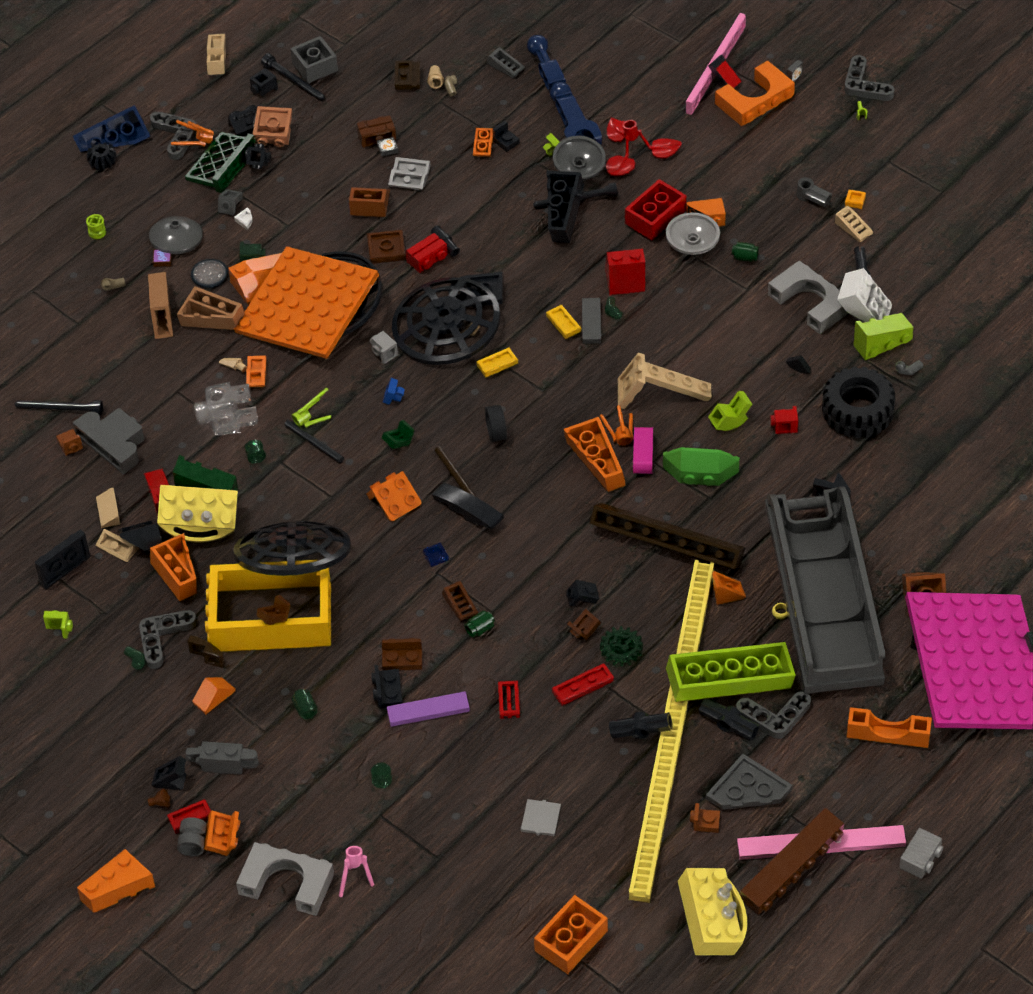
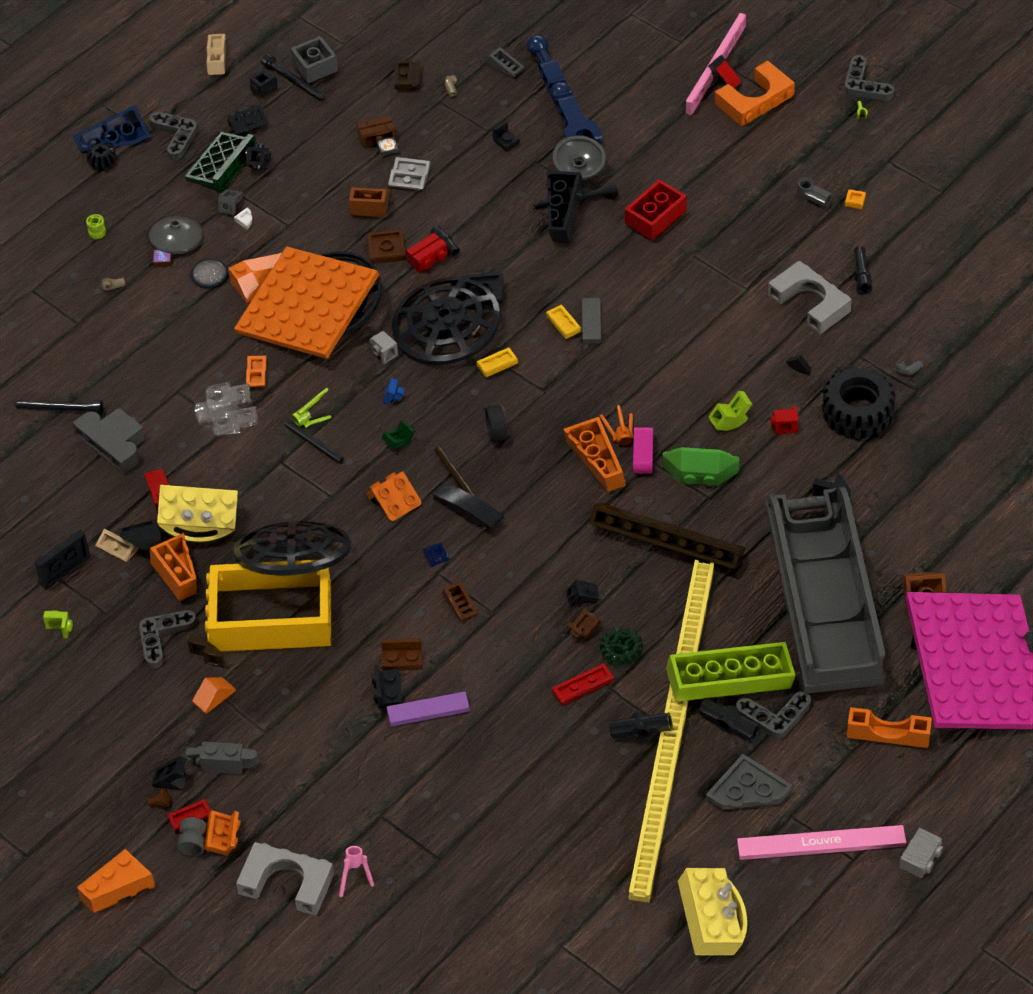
(69, 442): dark orange bracket -> none
(108, 509): tan slope -> none
(137, 656): clear green arm -> none
(160, 305): medium nougat slope -> none
(194, 475): dark green wedge -> none
(203, 134): orange plant -> none
(209, 311): medium nougat wedge -> none
(234, 363): tan bar -> none
(251, 251): clear green brick -> none
(255, 451): clear green wheel -> none
(272, 125): nougat plate -> none
(276, 612): reddish brown bracket -> none
(304, 703): clear green brick -> none
(378, 771): clear green wheel -> none
(435, 77): tan cone -> none
(479, 623): dark green brick -> none
(483, 142): orange slope -> none
(509, 712): red tile -> none
(540, 817): light grey piece -> none
(549, 147): lime tile -> none
(571, 934): orange brick -> none
(611, 310): clear green arm -> none
(618, 130): red plant -> none
(625, 271): red slope -> none
(639, 372): tan bracket -> none
(692, 233): light grey dish -> none
(705, 819): dark orange bracket -> none
(712, 207): orange slope -> none
(727, 589): orange slope -> none
(745, 251): dark green brick -> none
(779, 615): light yellow piece -> none
(792, 861): reddish brown brick -> none
(795, 70): dark grey tile -> none
(846, 215): tan slope -> none
(863, 297): white slope -> none
(881, 335): lime wedge -> none

